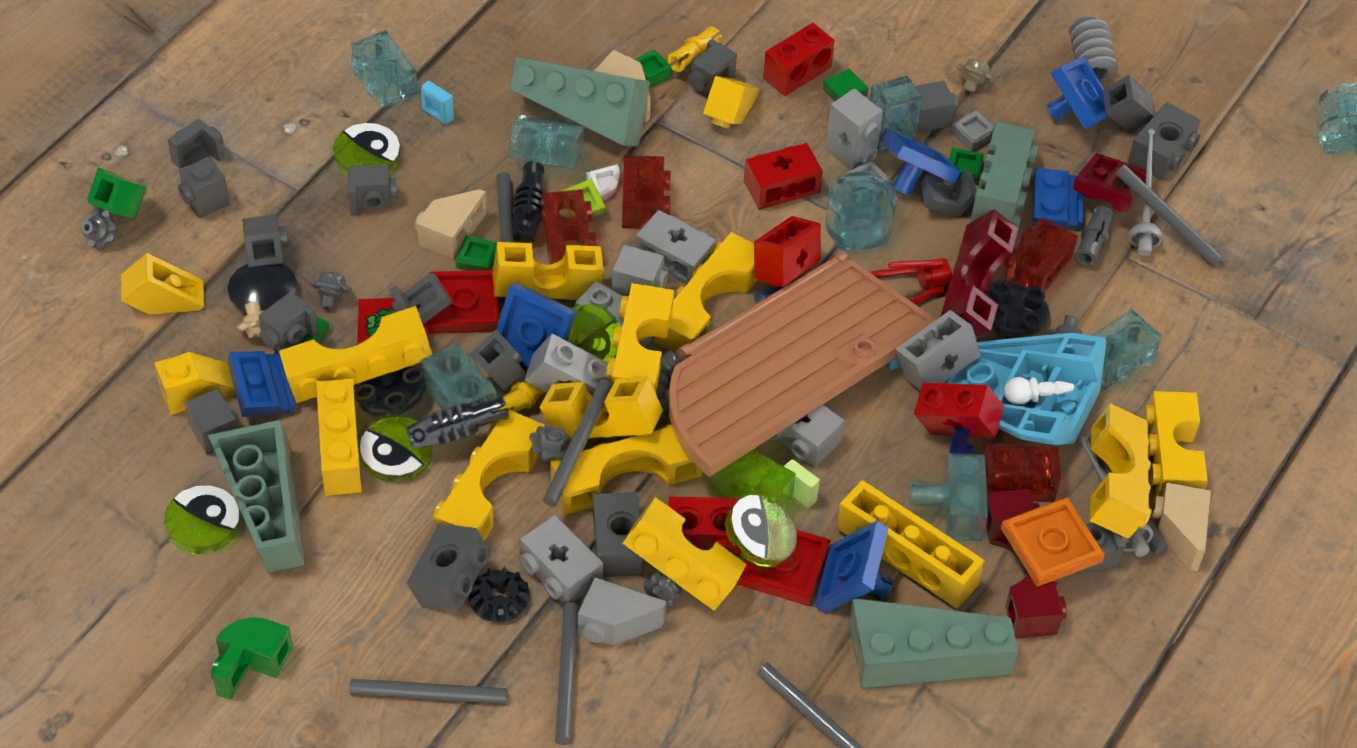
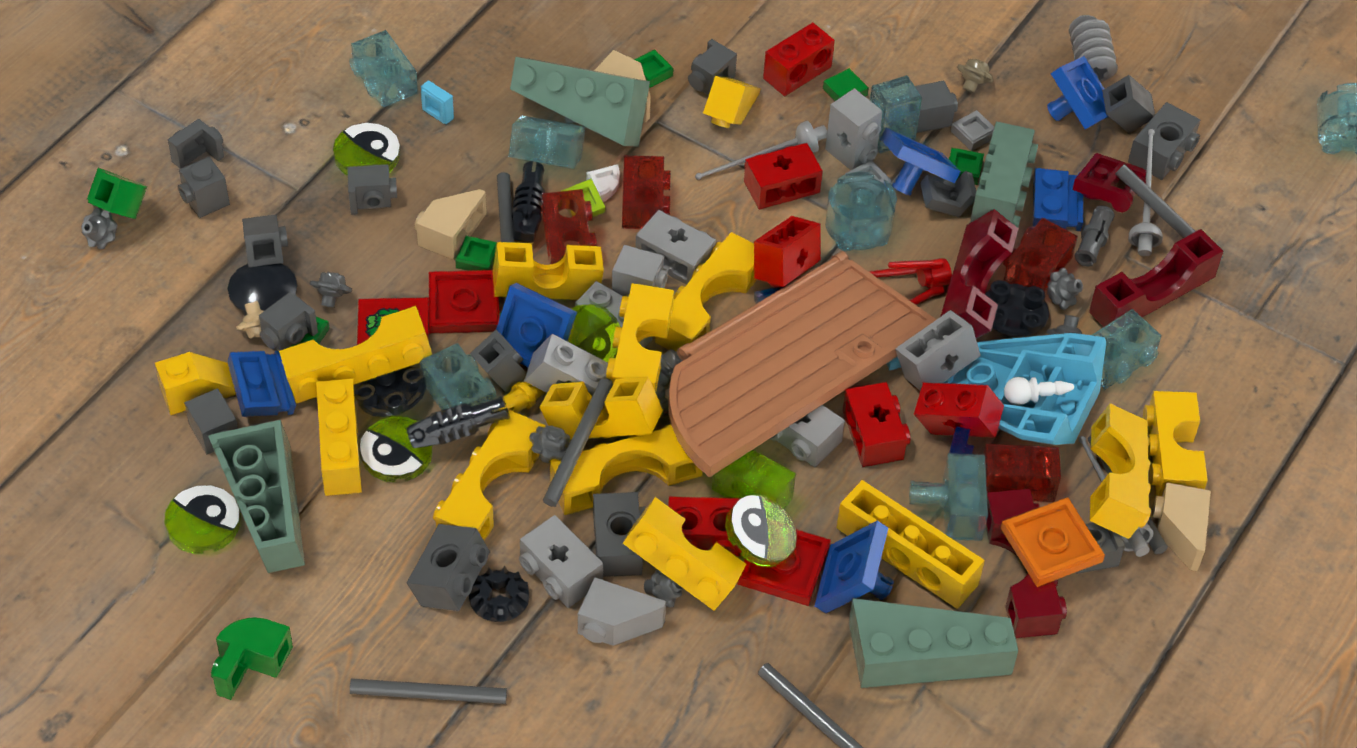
(160, 287): yellow slope -> none
(426, 295): dark grey bracket -> none
(567, 673): dark grey bar -> none
(691, 48): yellow pin -> none
(803, 134): none -> light grey sword
(806, 484): yellowish green tile -> none
(875, 424): none -> red brick
(1063, 288): none -> dark grey plant
(1184, 268): none -> dark red arch

